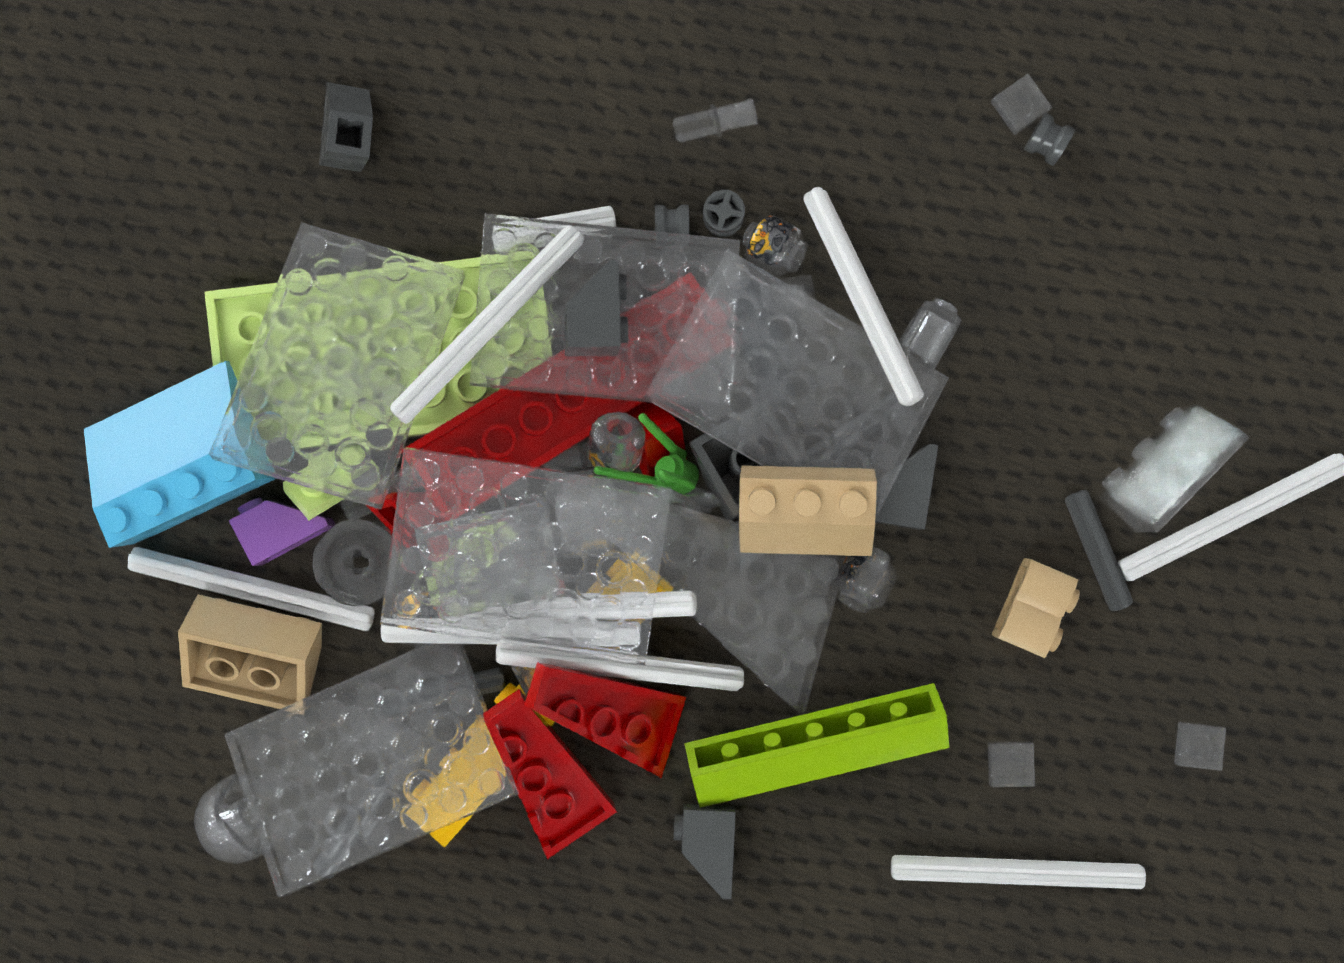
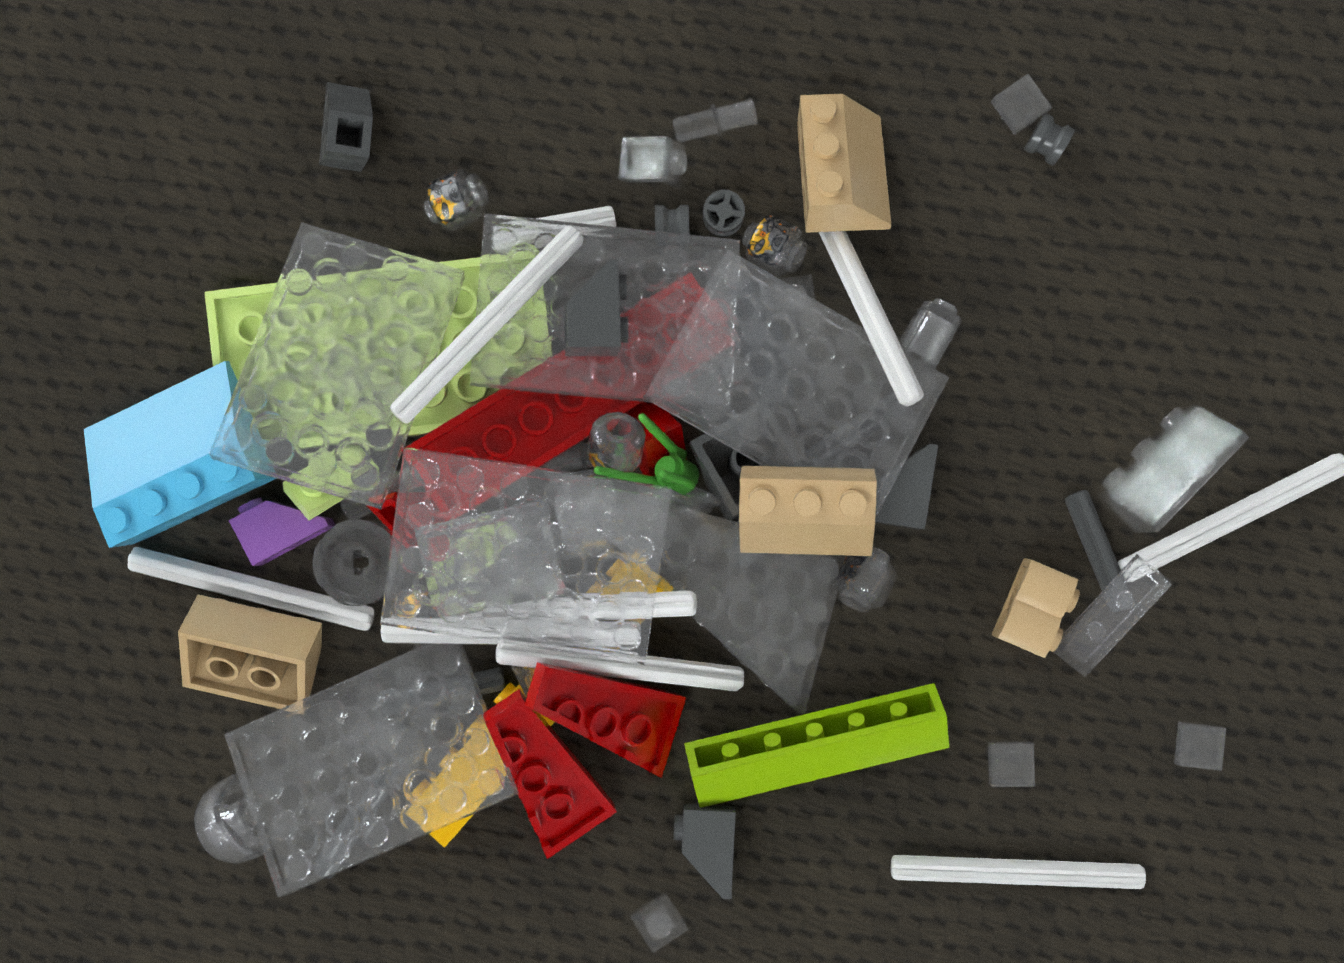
(456, 199): none -> head
(652, 160): none -> clear bracket
(659, 922): none -> clear plate
(842, 165): none -> tan slope
(1112, 615): none -> clear tile

